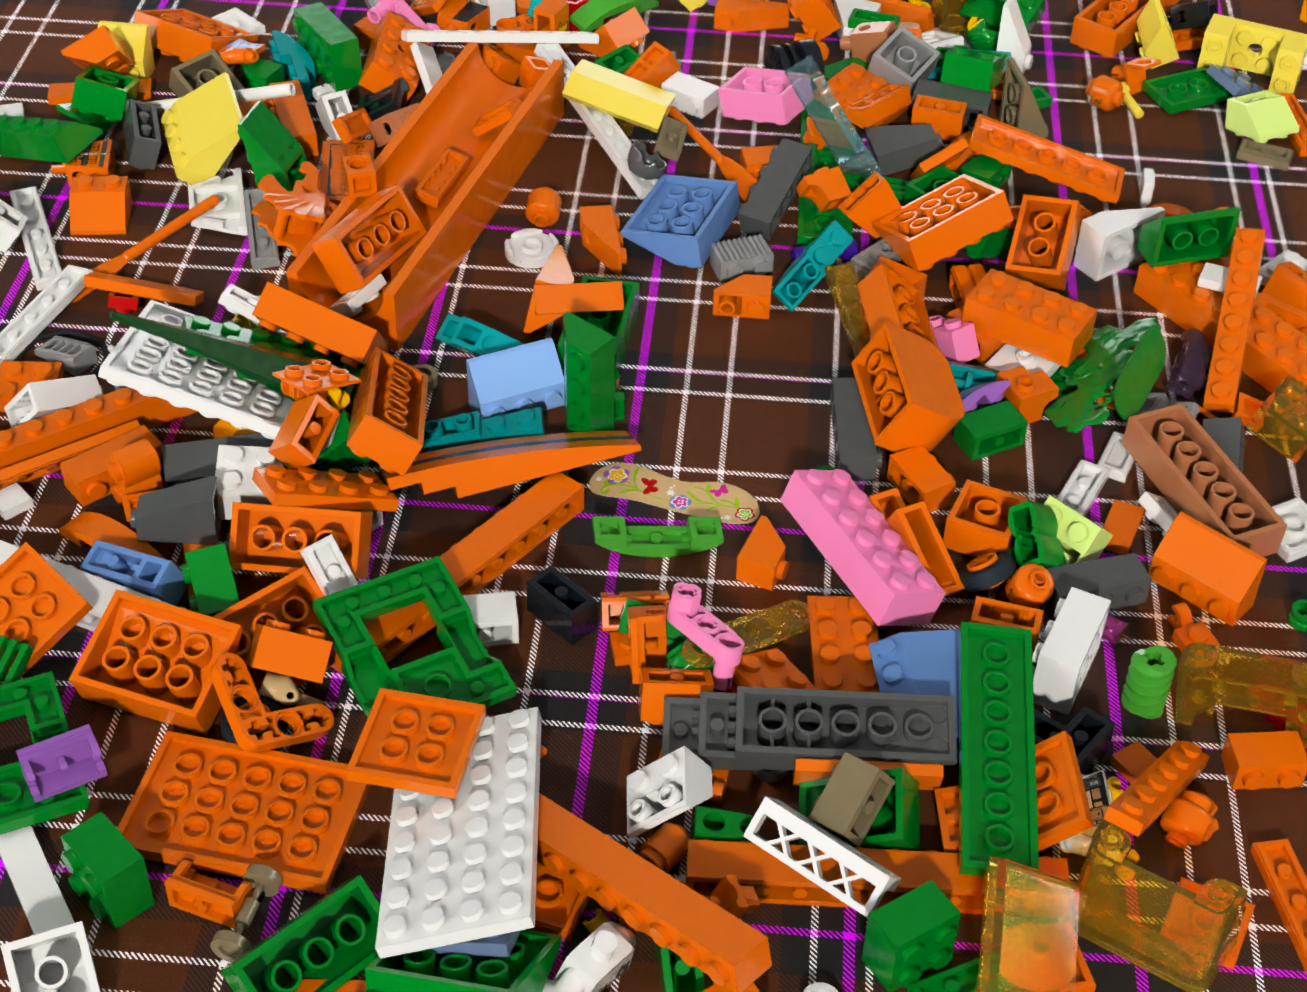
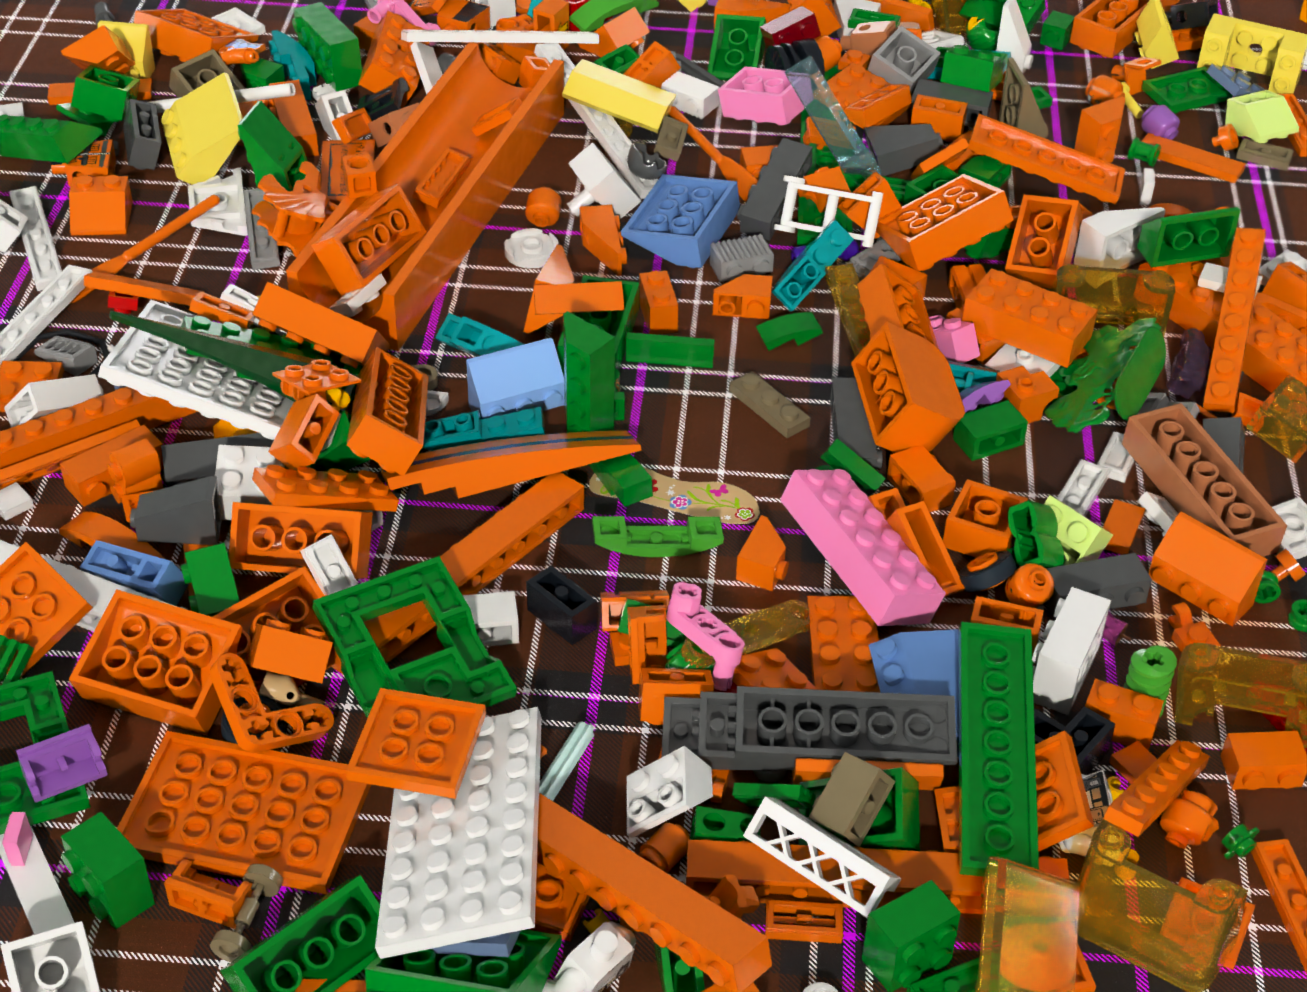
(17, 838): none -> bright pink tile
(103, 13): none -> dark grey axle
(221, 310): none -> orange plate
(436, 401): none -> white tile
(566, 760): none -> light aqua axle
(601, 183): none -> white brick
(624, 478): none -> green slope
(658, 302): none -> orange brick
(670, 350): none -> green tile
(692, 69): none -> dark grey axle
(736, 45): none -> green slope
(769, 404): none -> dark tan plate
(790, 27): none -> dark red brick
(792, 795): none -> green tile
(794, 326): none -> green slope
(796, 183): none -> white piece
(804, 926): none -> orange tile
(830, 50): none -> orange head
(843, 458): none -> green slope
(854, 56): none -> orange plate
(1057, 30): none -> green brick
(1100, 129): none -> orange slope
(1118, 293): none -> clear yellow windscreen
(1131, 711): none -> orange brick
(1144, 152): none -> green bush
(1160, 122): none -> medium lavender head
(1197, 159): none -> orange tile
(1226, 137): none -> orange tile
(1240, 841): none -> green plate
(1268, 589): none -> green bush
(1288, 566): none -> orange tile

